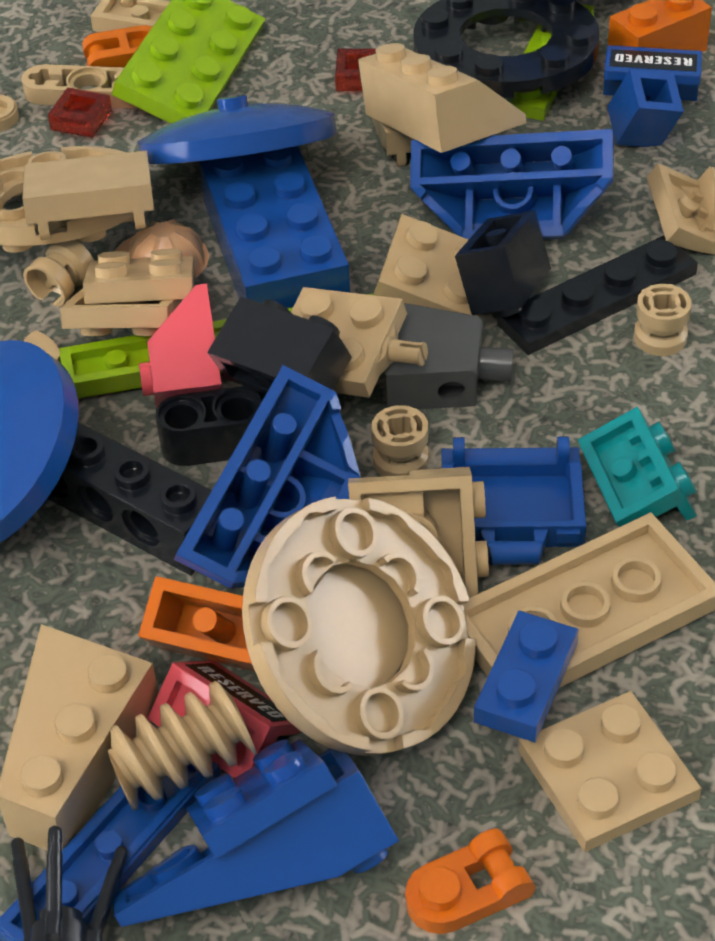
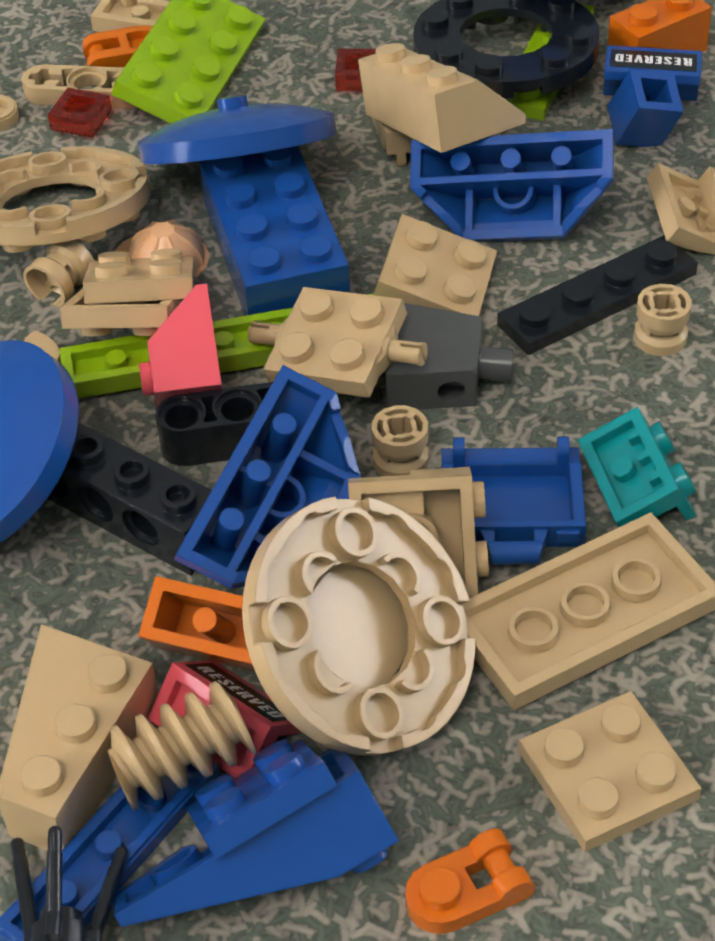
(87, 189): tan piece -> none
(267, 335): black brick -> none
(503, 264): black brick -> none
(526, 676): blue plate -> none

